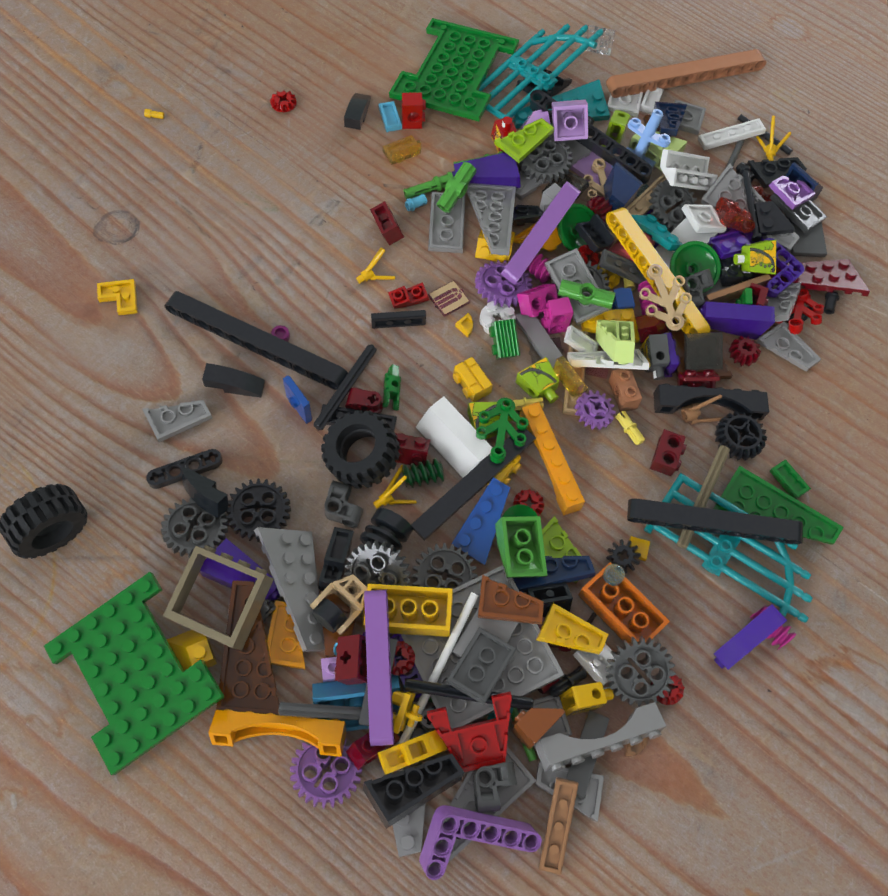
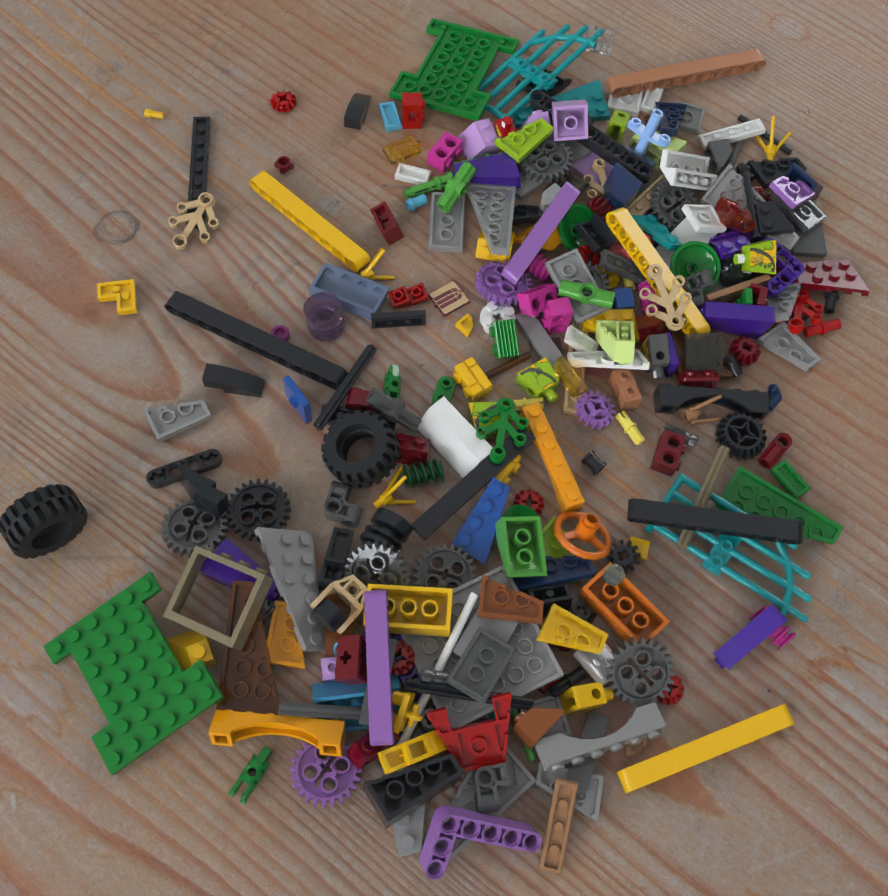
(194, 218): none -> tan plant
(199, 160): none -> black tile
(256, 763): none -> green hinge
(283, 164): none -> dark red plate
(310, 221): none -> yellow beam
(324, 316): none -> clear purple wheel
(355, 292): none -> sand blue slope
(393, 409): none -> dark grey piece
(412, 174): none -> white tile
(434, 676): none -> dark grey axle
(442, 390): none -> green plate
(445, 152): none -> dark pink brick
(479, 139): none -> lavender slope
(493, 372): none -> reddish brown bar
(585, 532): none -> orange piece
(587, 612): none -> black bush
(593, 462): none -> black bush
(691, 439): none -> dark grey axle
(705, 748): none -> yellow beam
(719, 154): none -> dark grey slope
(734, 367): none -> black pin
(774, 396): none -> dark blue arm
(775, 451): none -> dark red piece
(822, 328): none -> red pin

